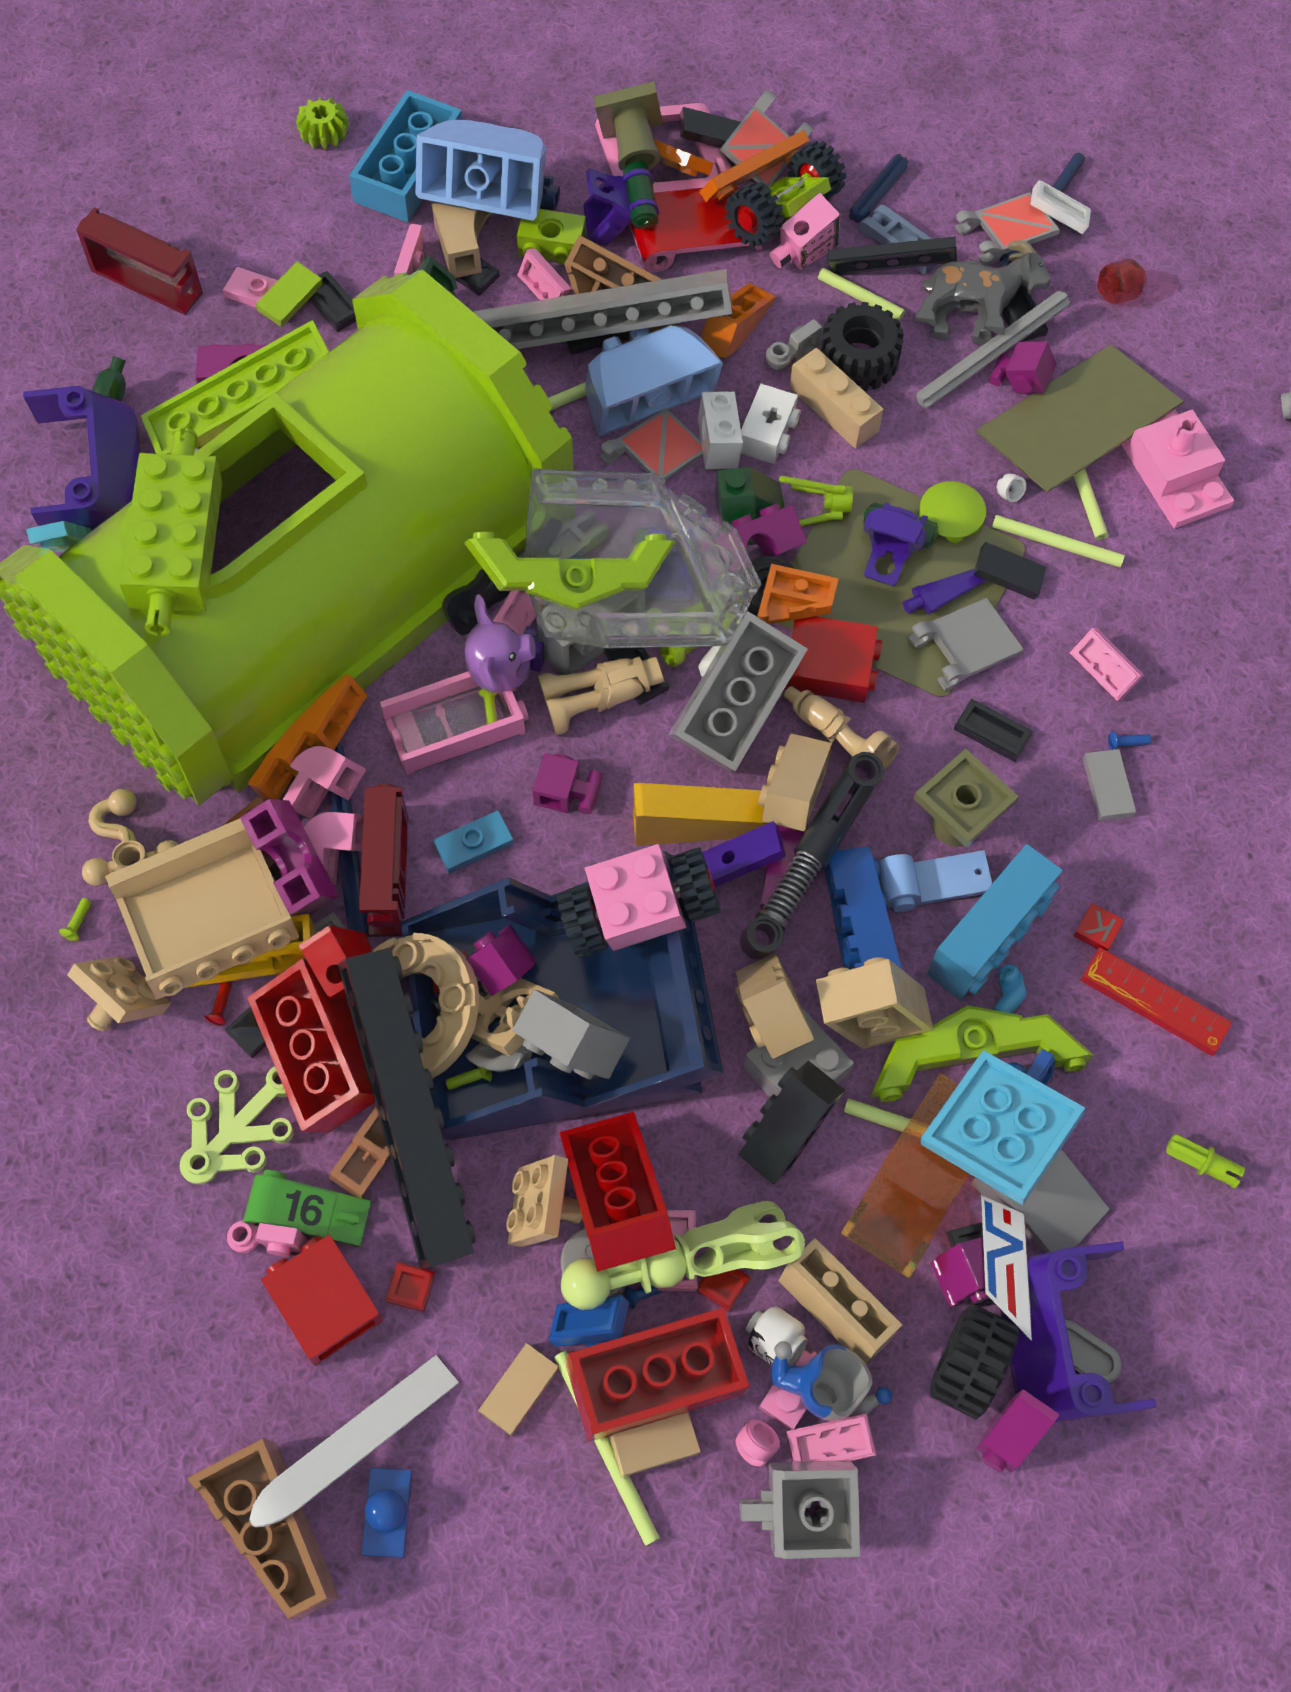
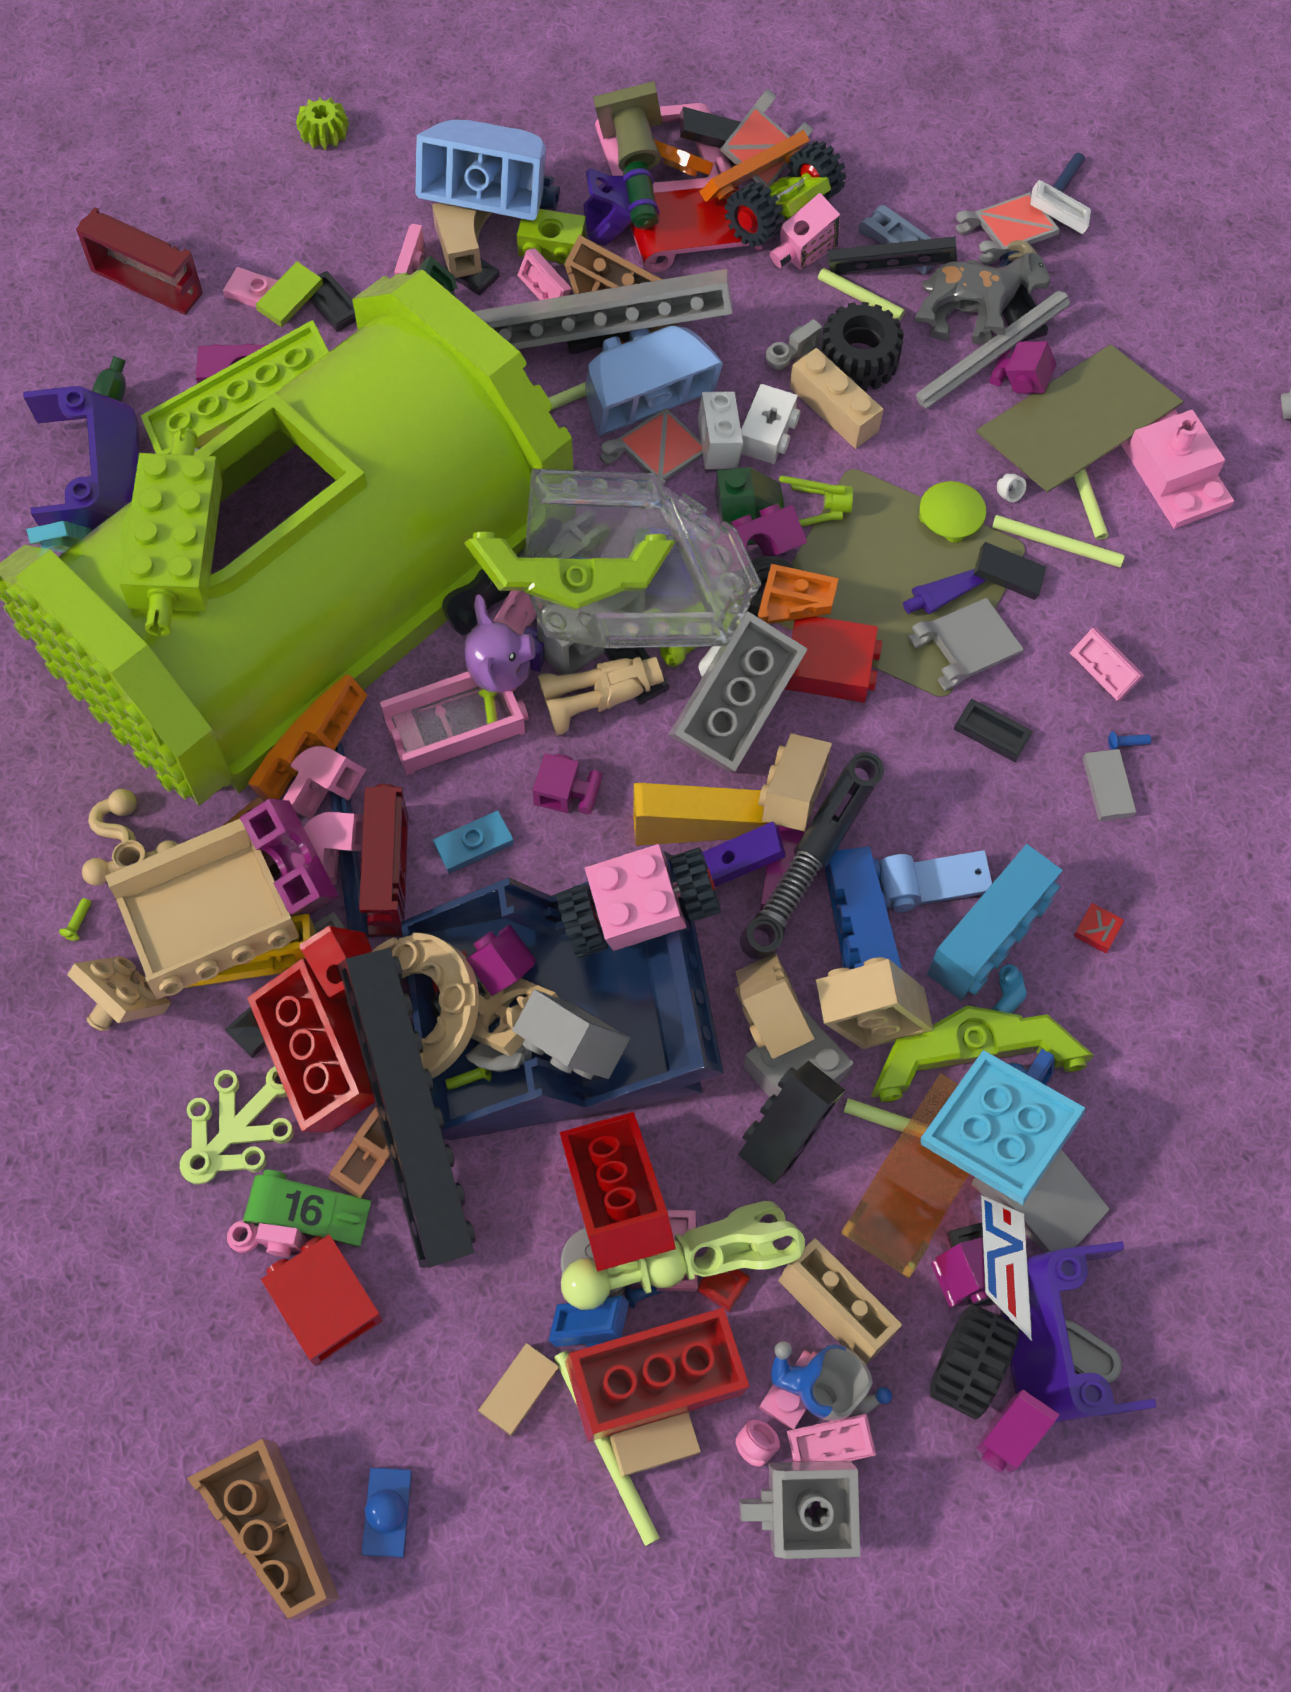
(215, 1016): red piece -> none
(352, 1443): white piece -> none
(387, 170): dark azure brick -> none
(410, 1287): red tile -> none
(540, 1202): tan plate -> none
(728, 332): orange slope -> none
(772, 1327): white head -> none
(833, 724): tan piece -> none
(878, 188): dark blue axle -> none
(896, 532): dark purple piece -> none
(964, 800): olive plant -> none
(1121, 281): clear red head -> none
(1156, 1001): red tile -> none
(1204, 1160): lime axle -> none

